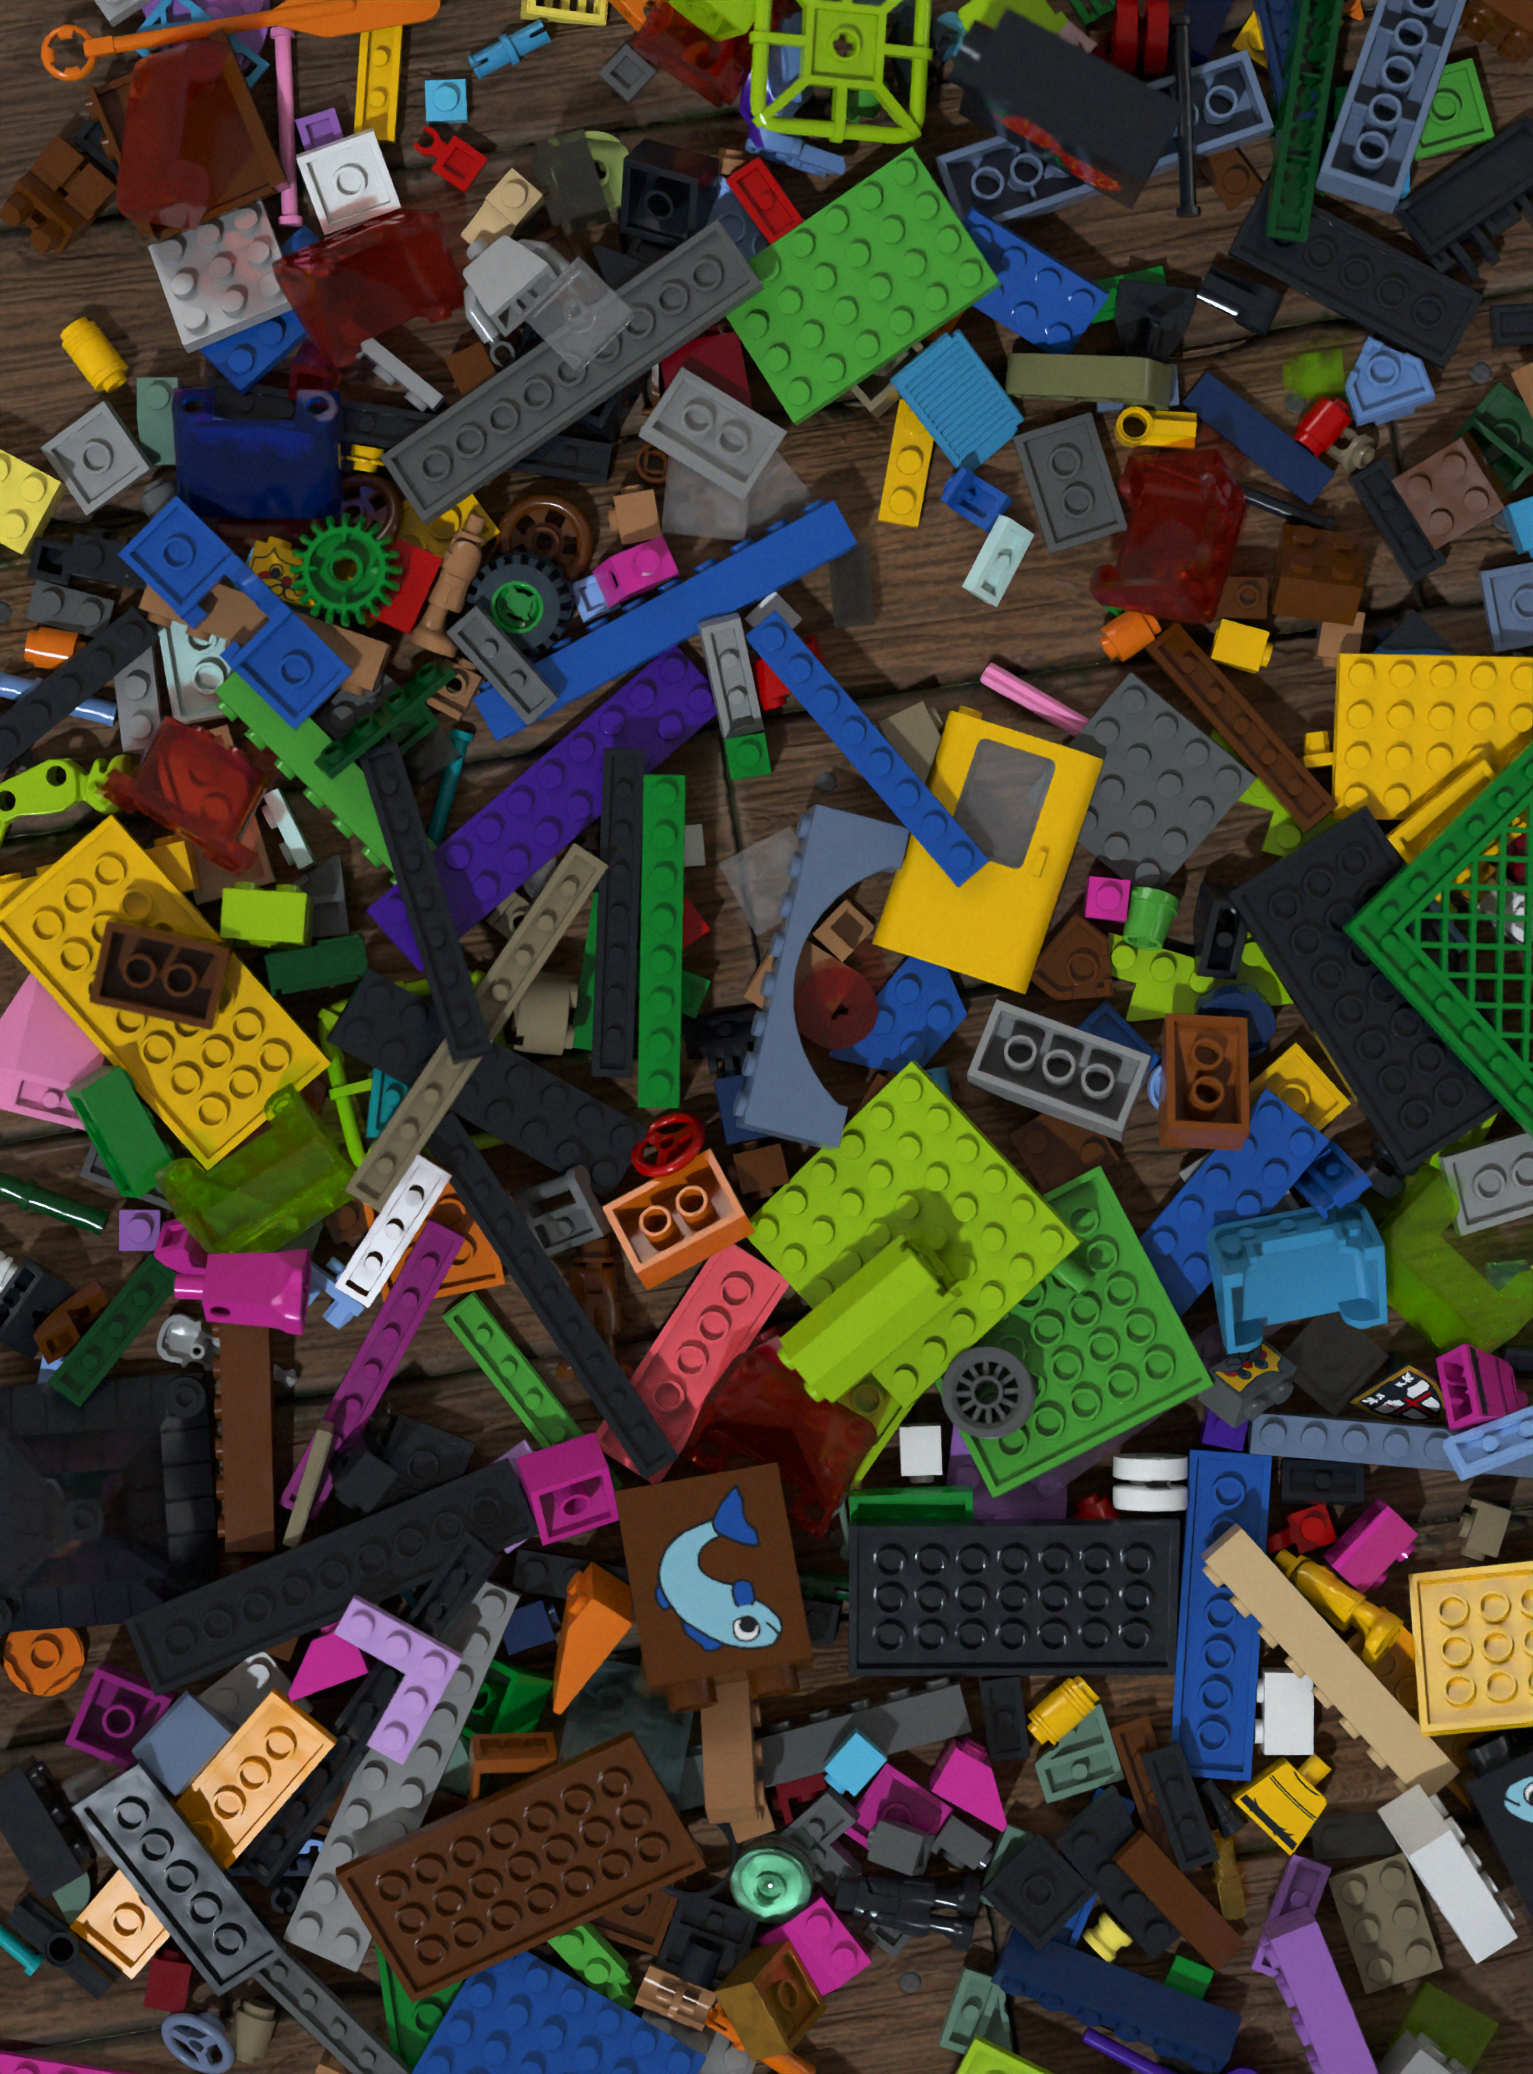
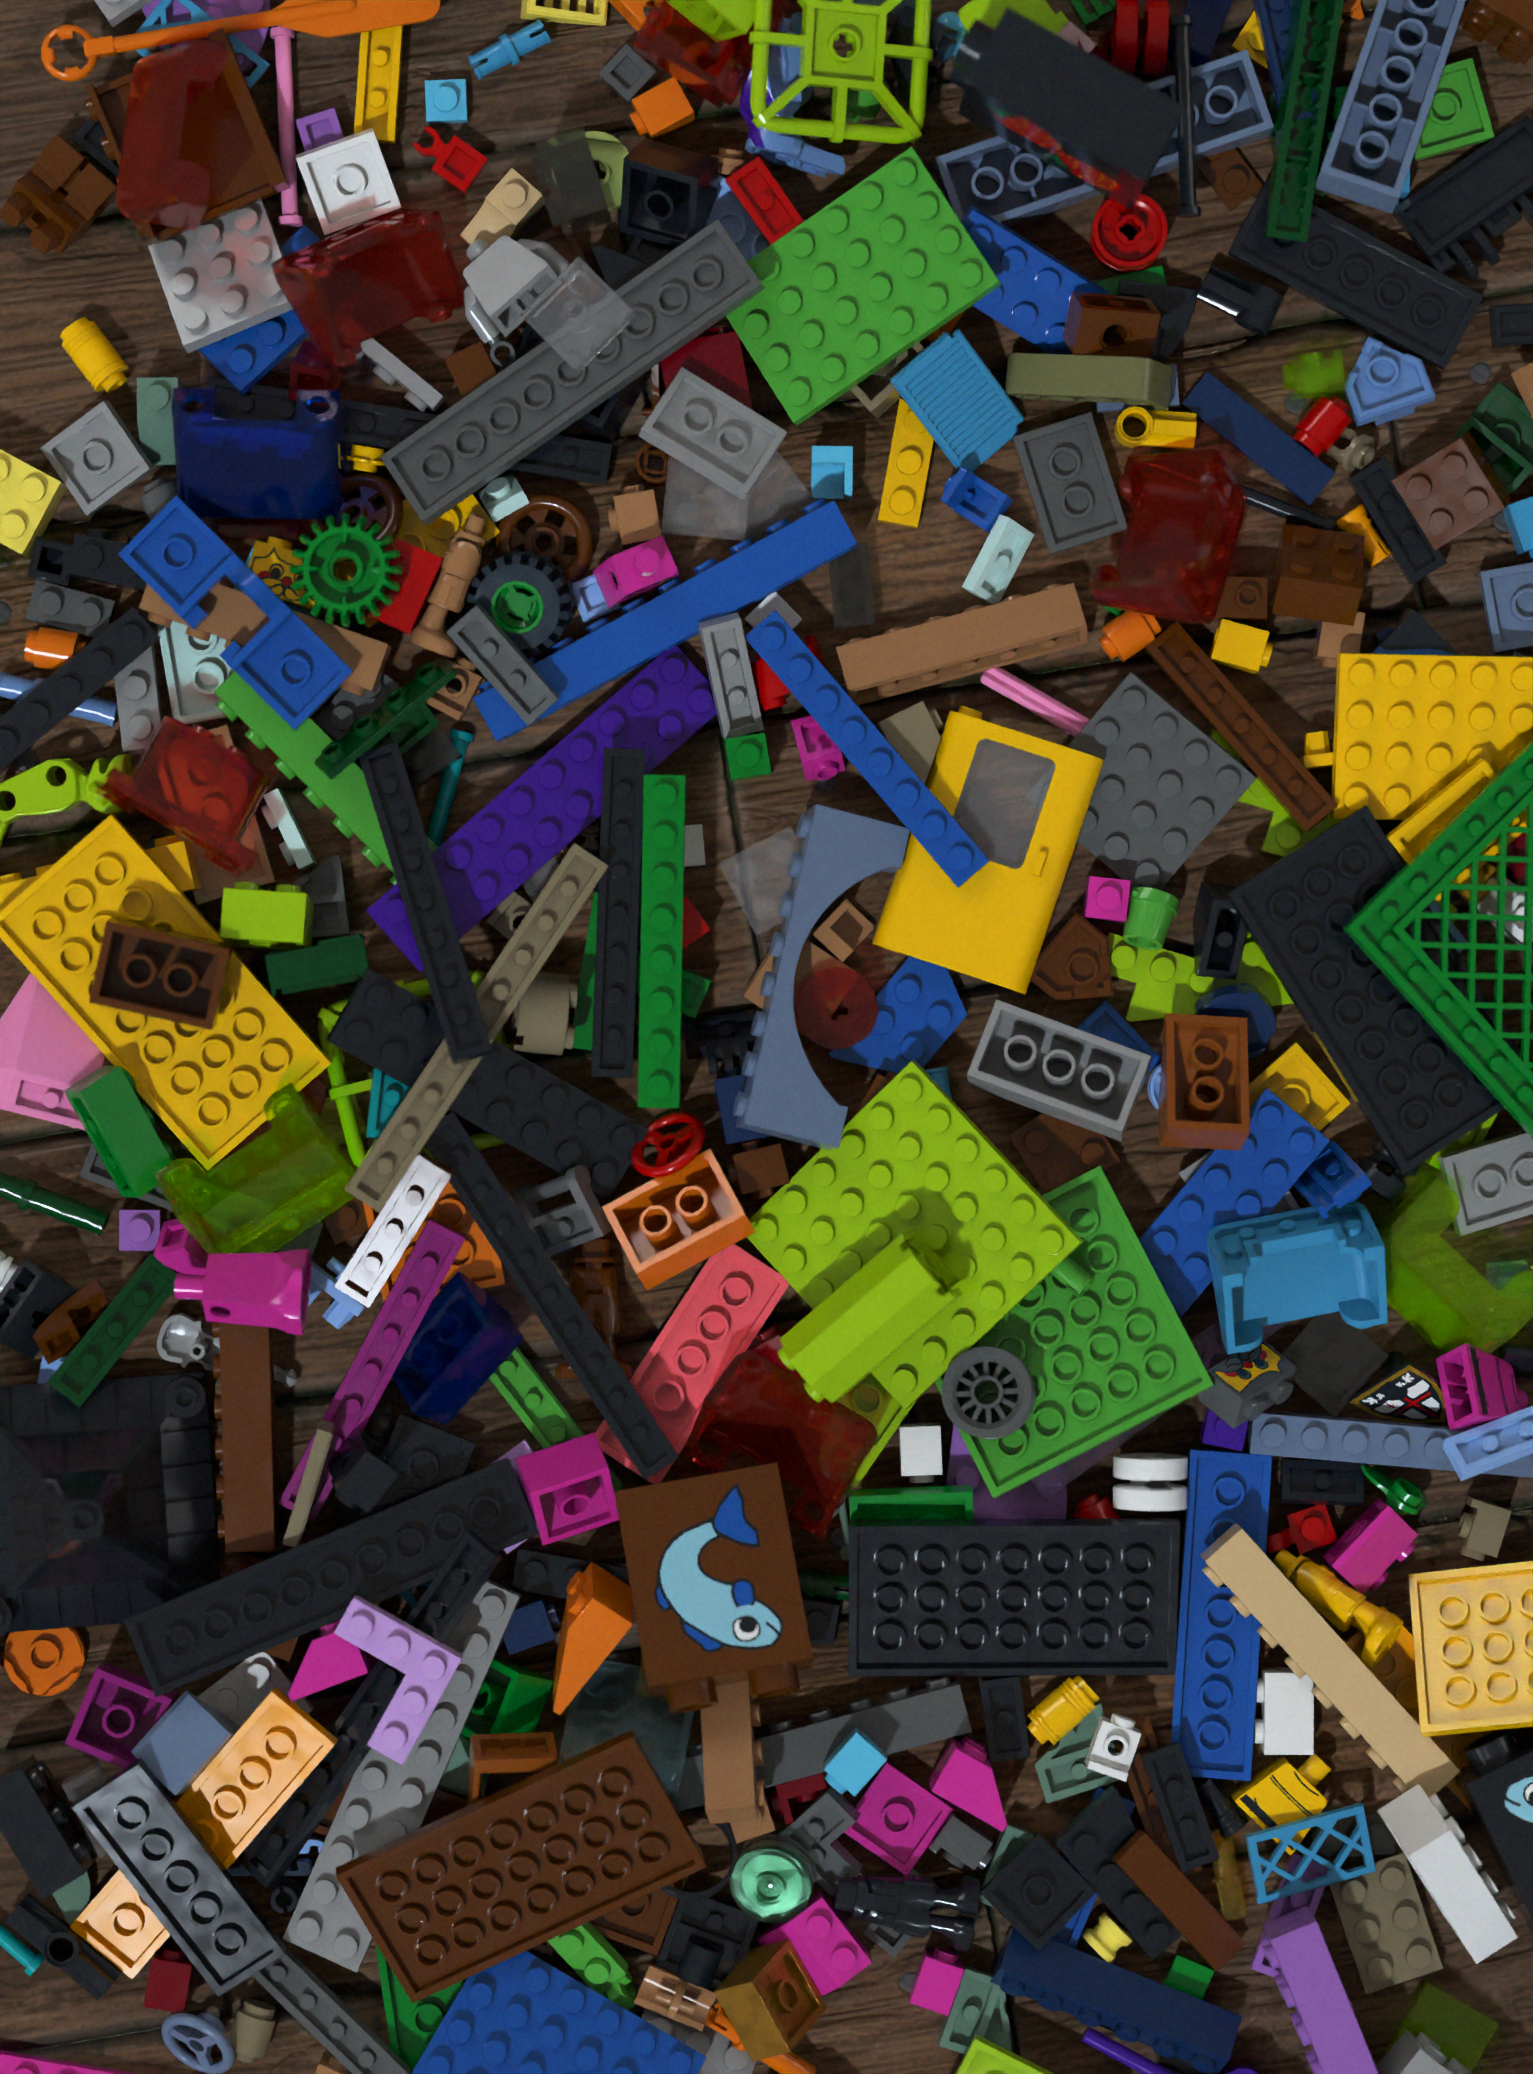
(455, 1350): none -> clear blue slope
(503, 497): none -> light aqua plate
(661, 110): none -> orange brick
(817, 751): none -> dark pink bracket
(832, 472): none -> medium azure panel
(900, 1846): dark grey brick -> none
(936, 1980): none -> dark pink brick
(962, 643): none -> medium nougat brick
(1093, 313): none -> reddish brown brick
(1108, 1763): none -> white brick
(1114, 249): none -> red wheel
(1287, 1831): none -> dark azure window
(1358, 523): none -> light orange pin
(1401, 1494): none -> green plate

